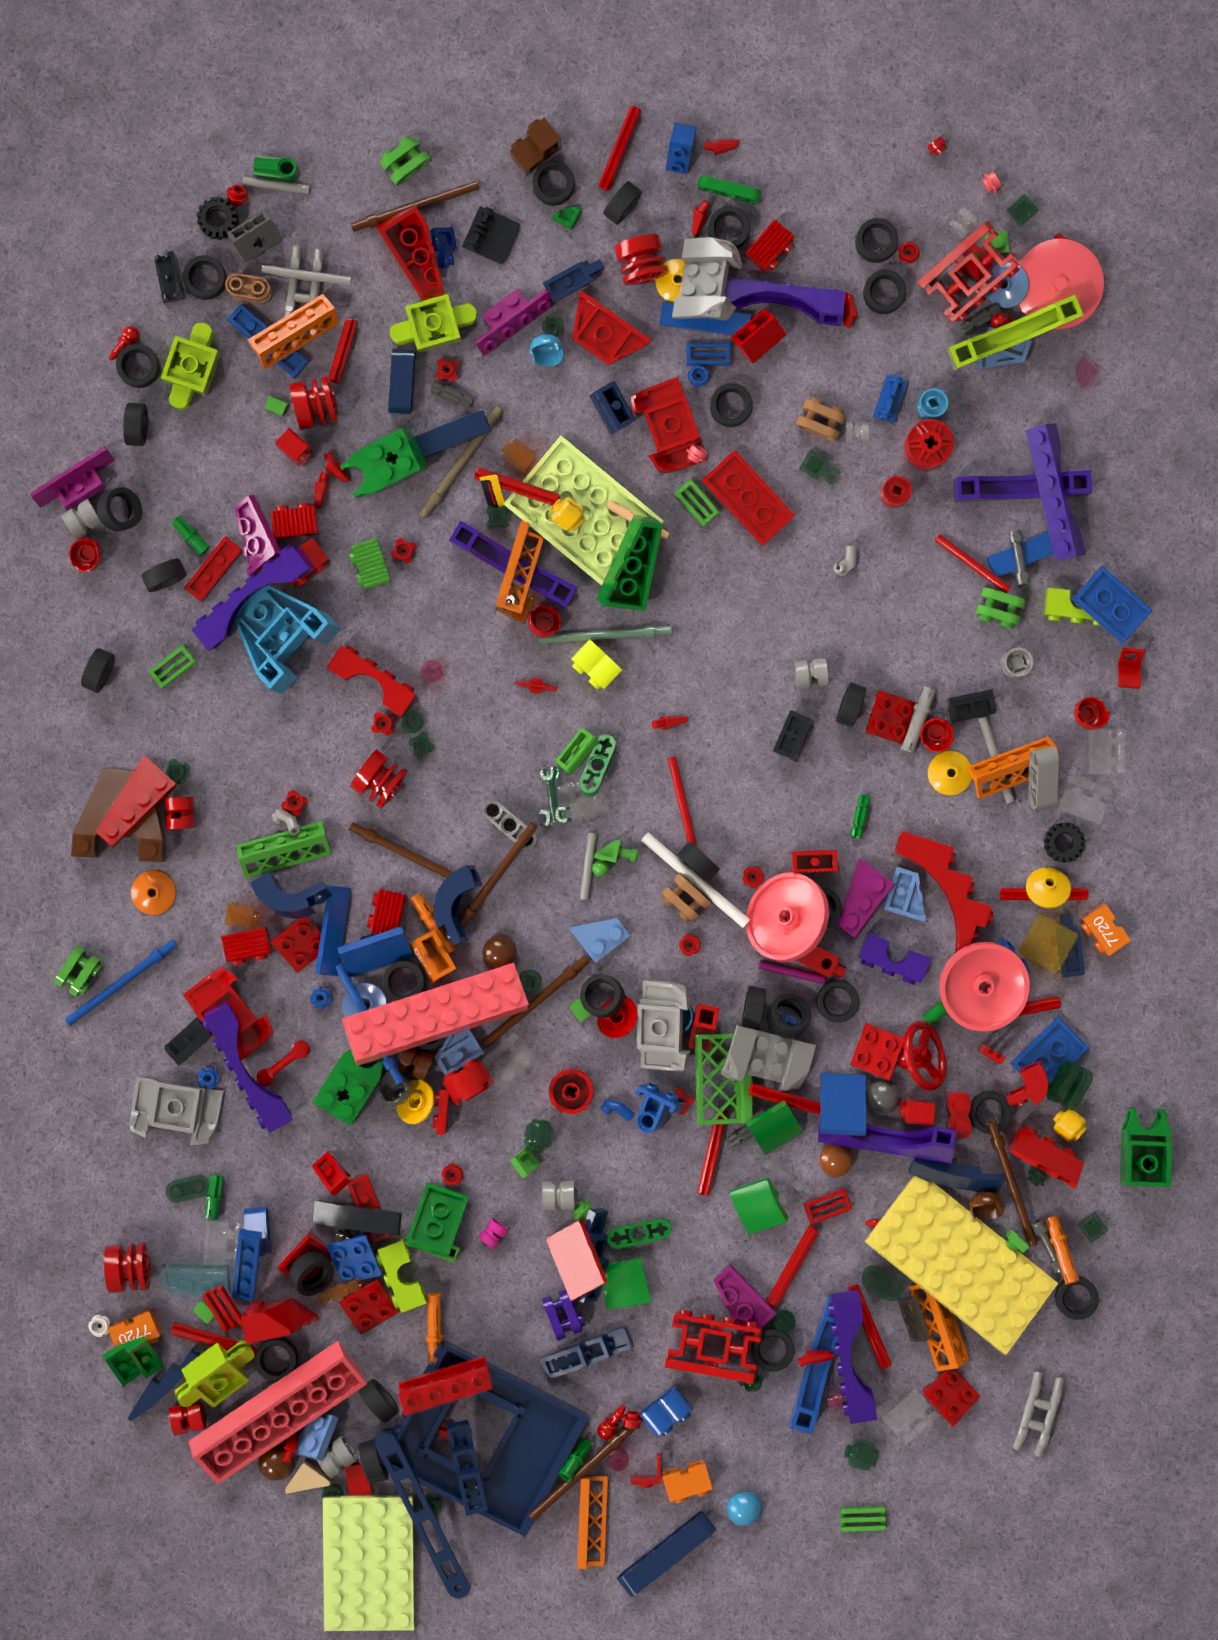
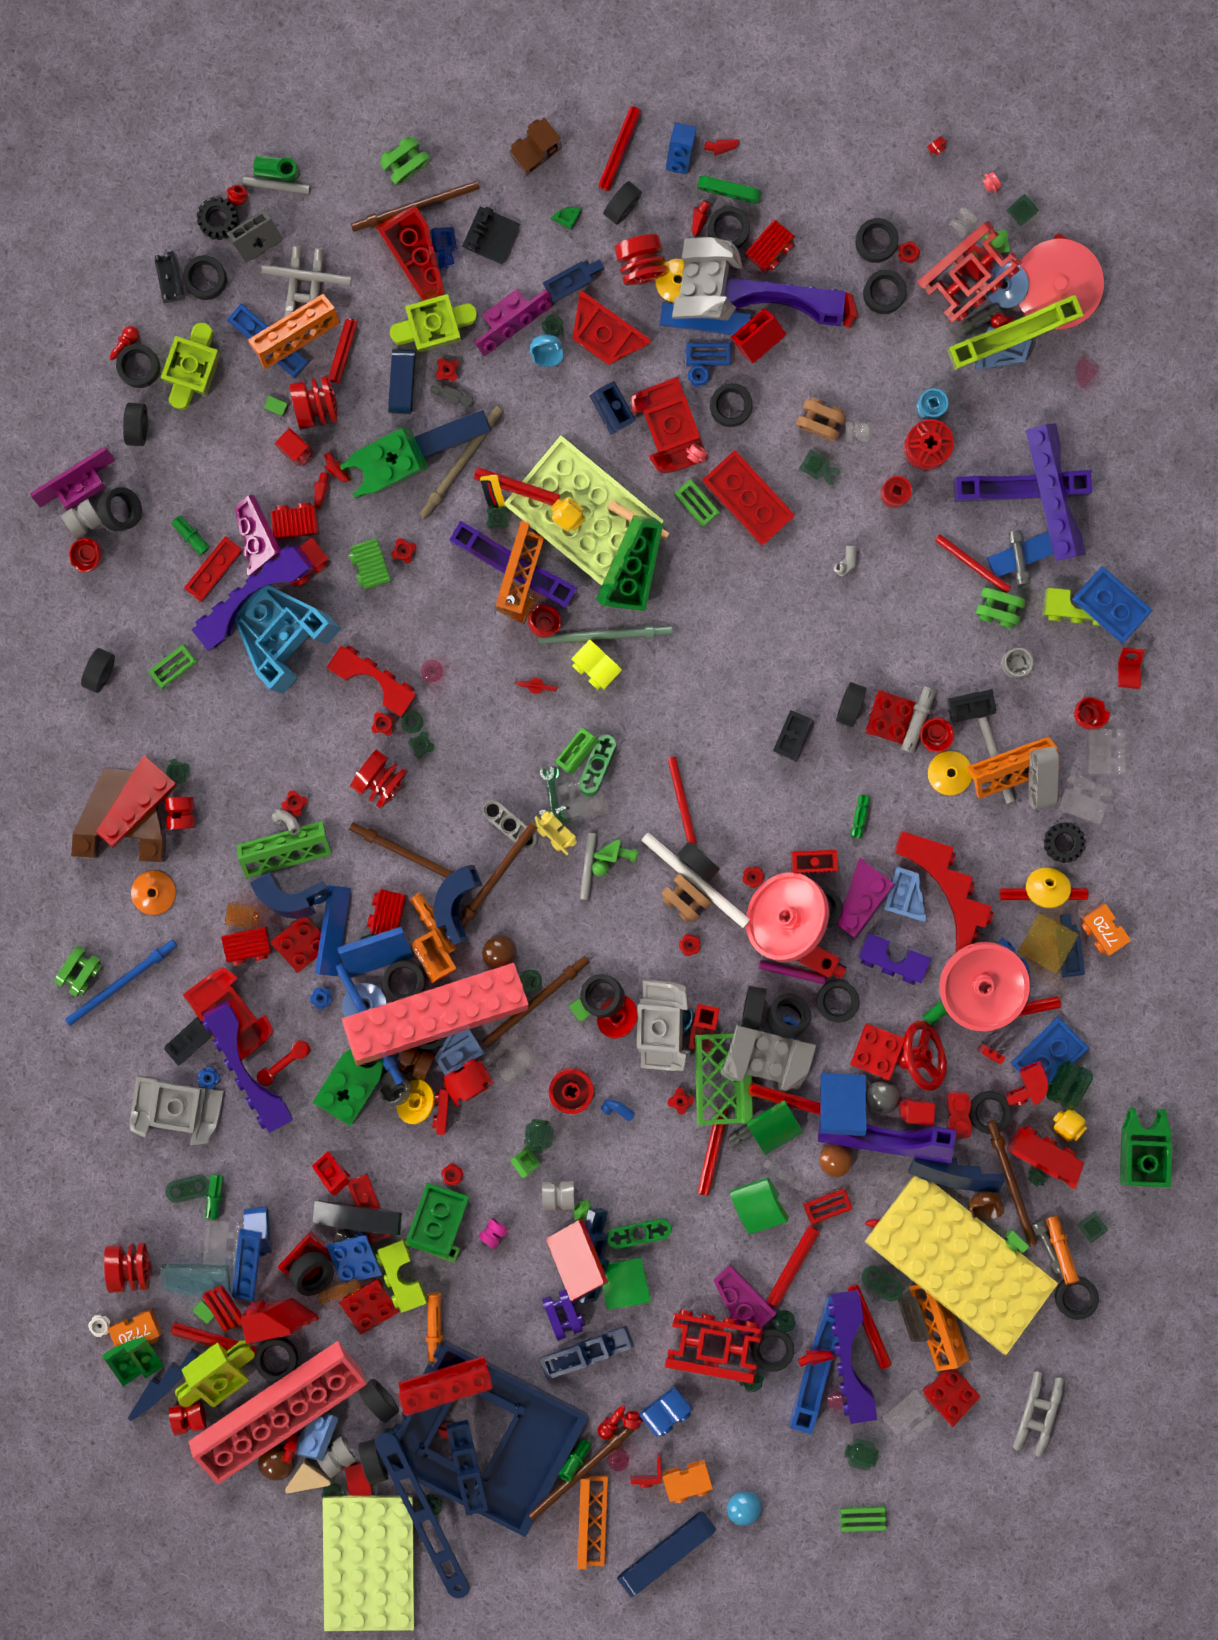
(164, 575): black tyre -> none
(248, 288): medium nougat brick -> none
(518, 455): clear orange brick -> none
(557, 166): black tyre -> none
(559, 839): none -> light yellow hinge
(600, 937): medium blue wing -> none
(657, 1105): blue pin -> none
(668, 722): red bar -> none
(811, 673): light grey wheel -> none
(890, 398): blue hinge -> none

